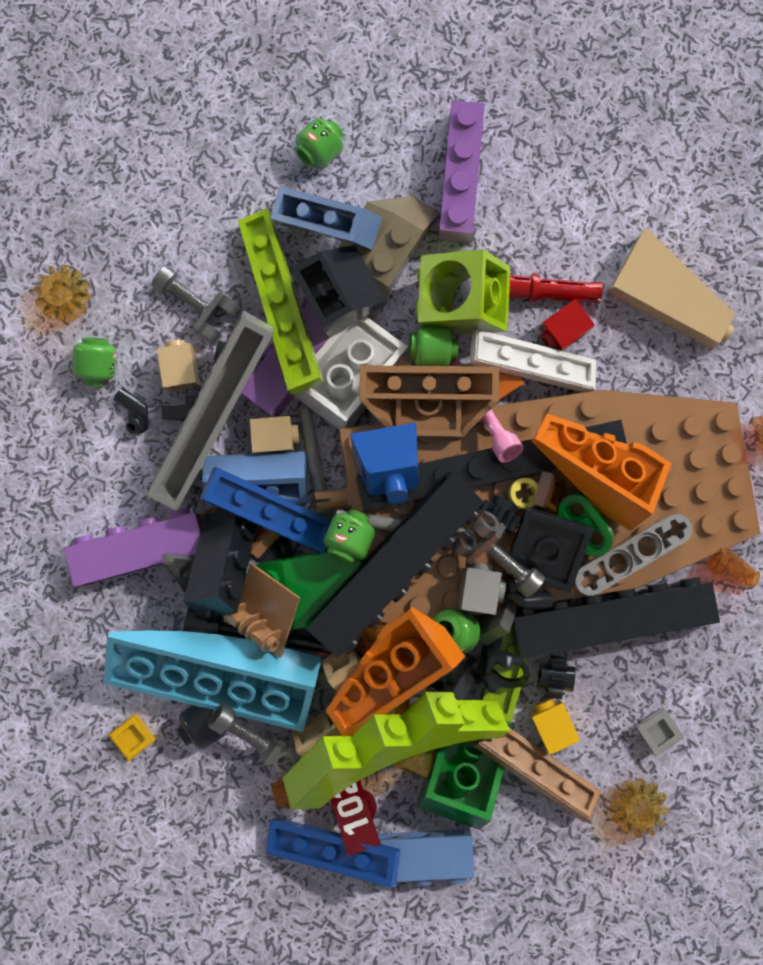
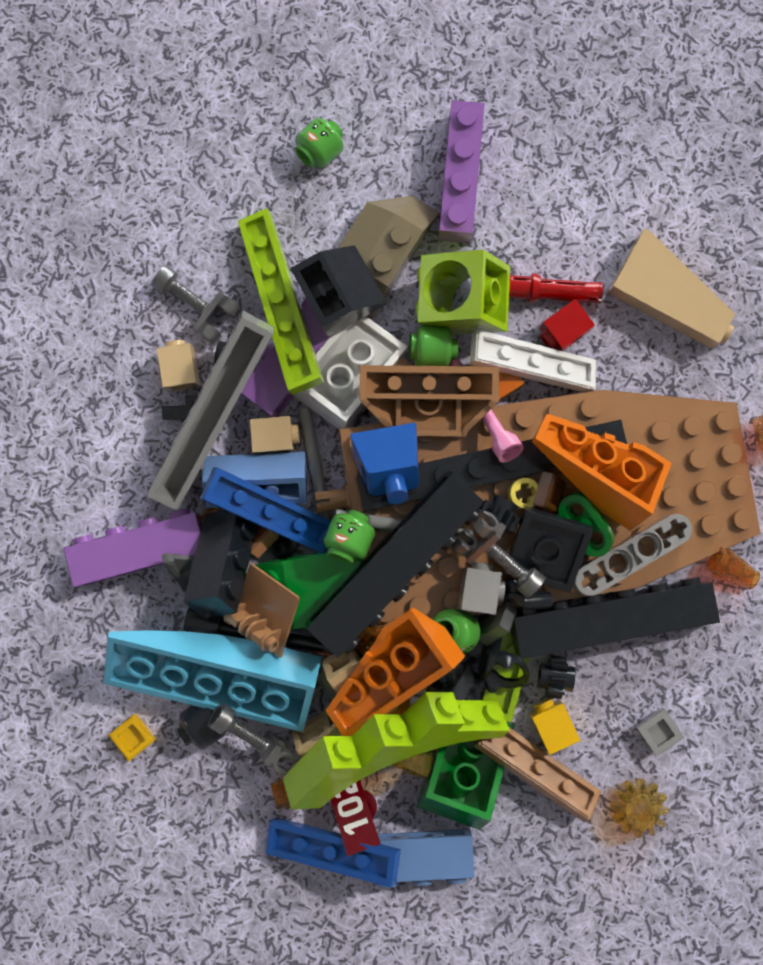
(73, 294): clear yellow gear -> none
(94, 361): bright green head -> none
(137, 411): black arm -> none
(326, 217): medium blue brick -> none

